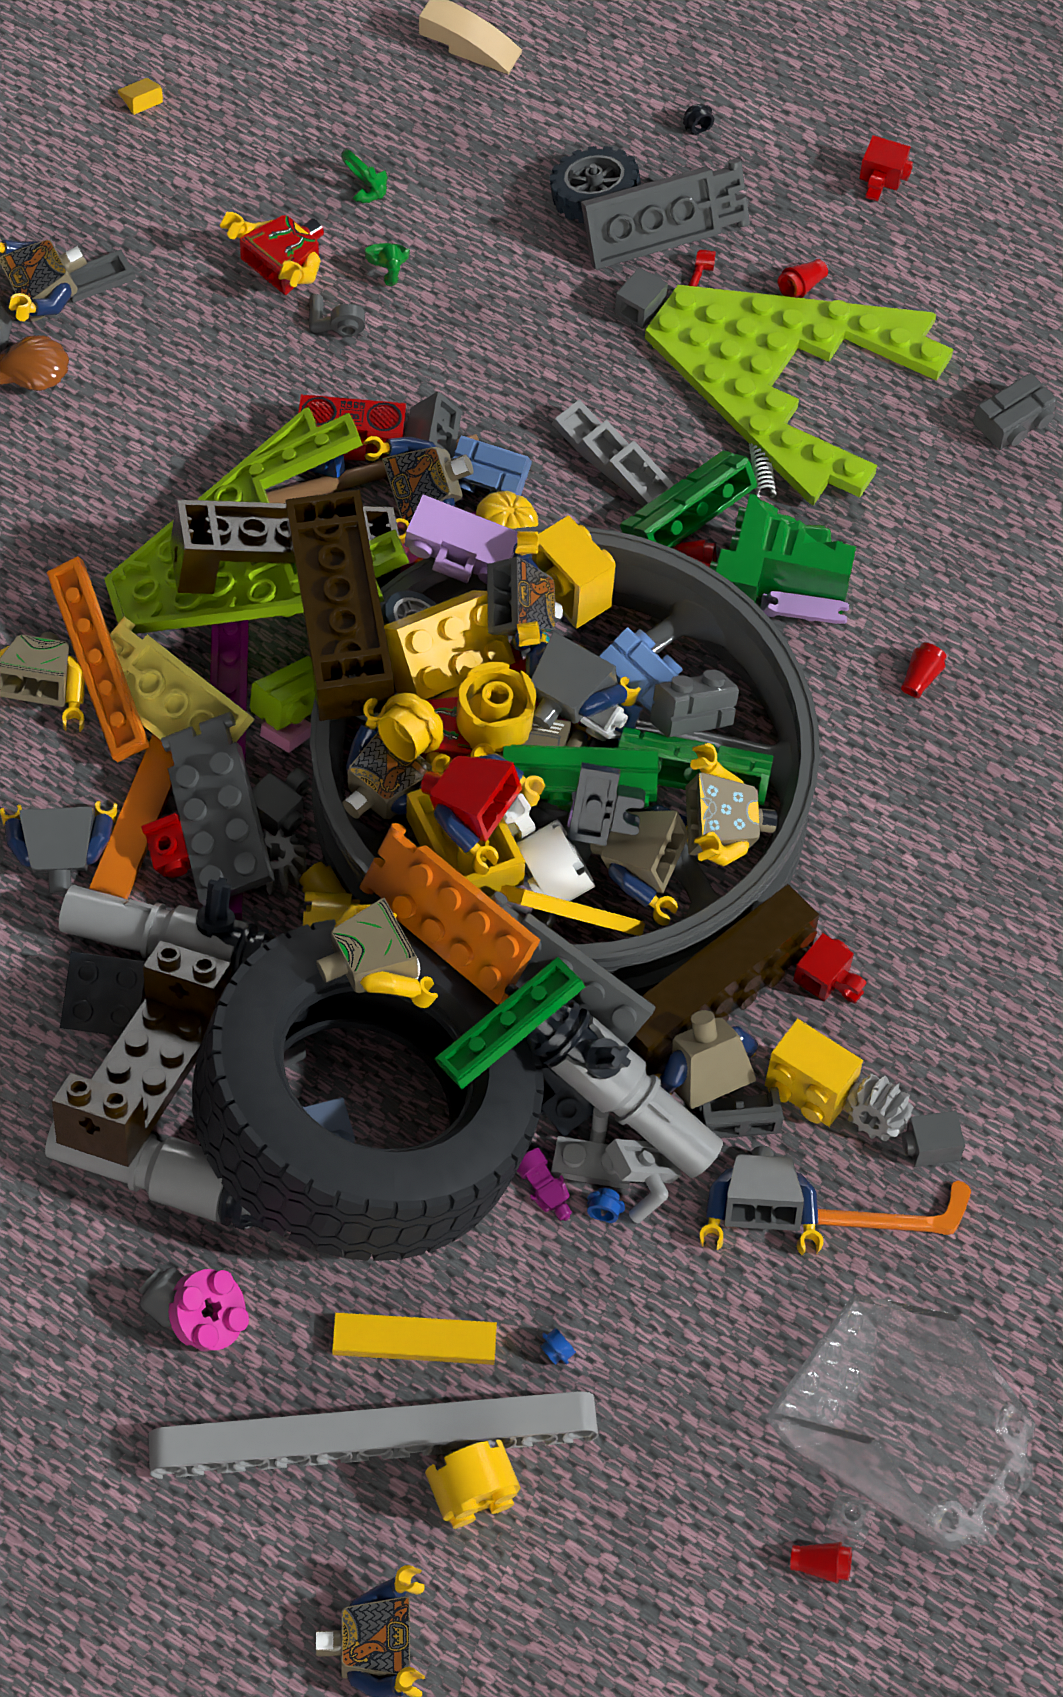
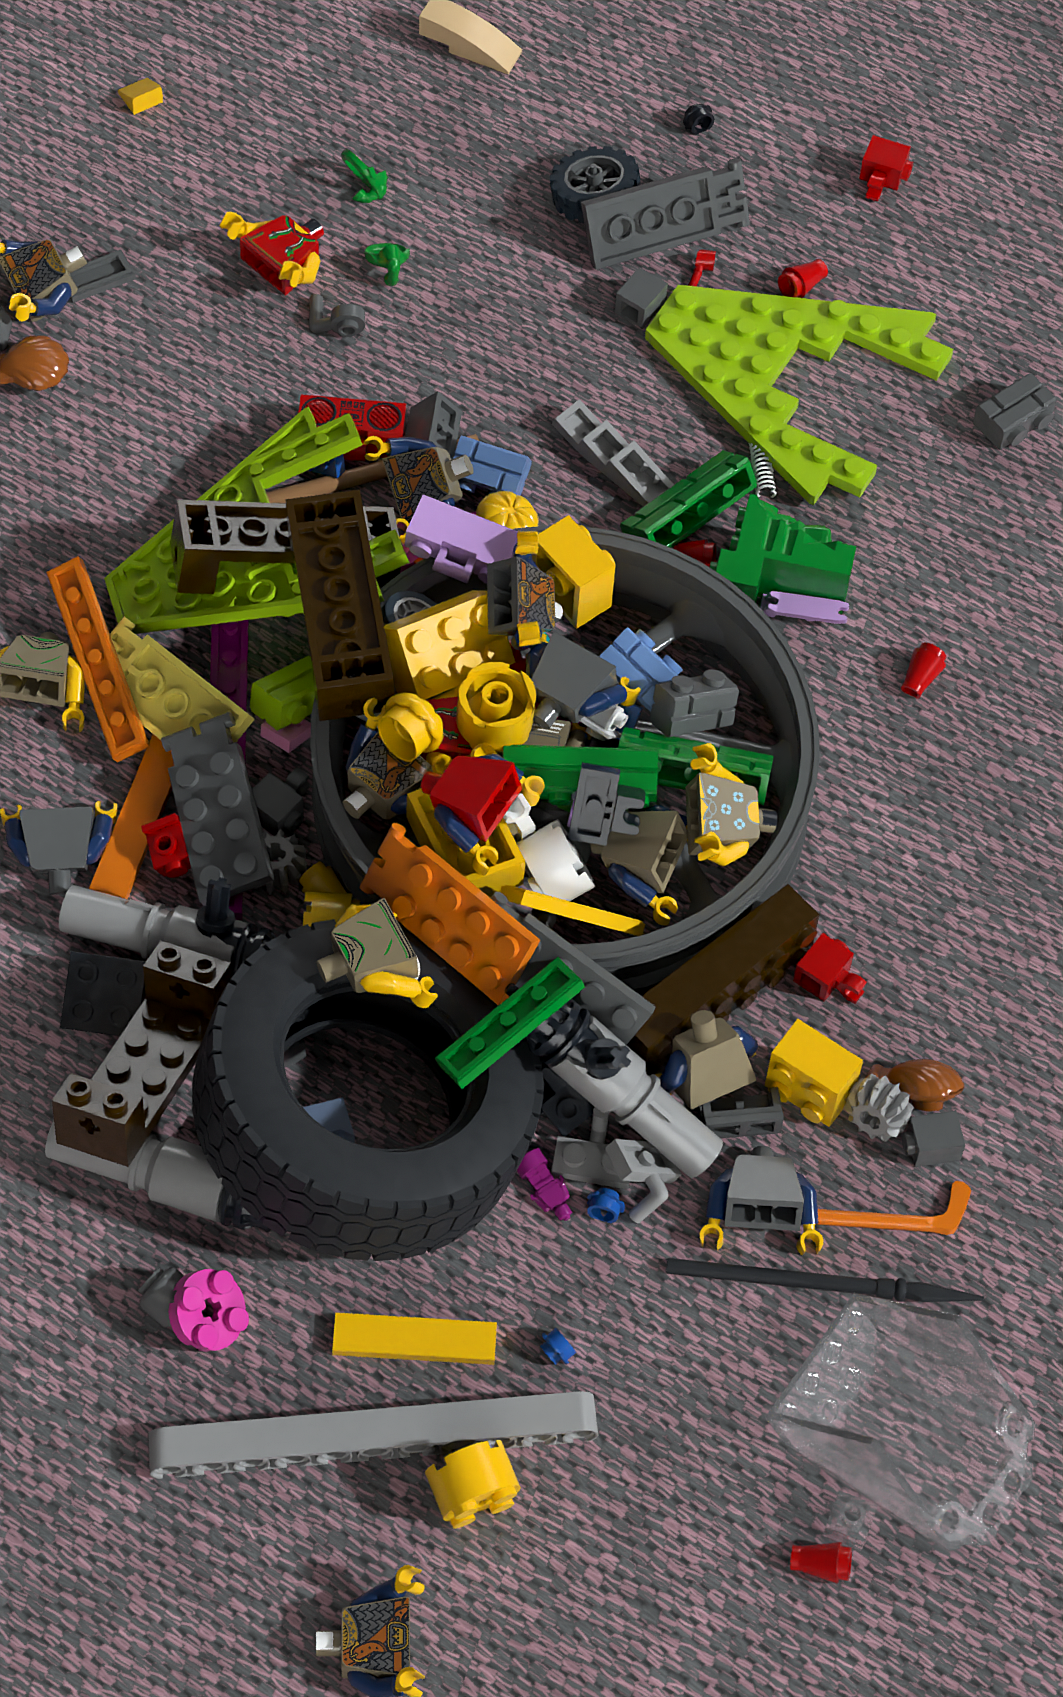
(880, 1287): none -> black piece
(925, 1081): none -> dark orange animal

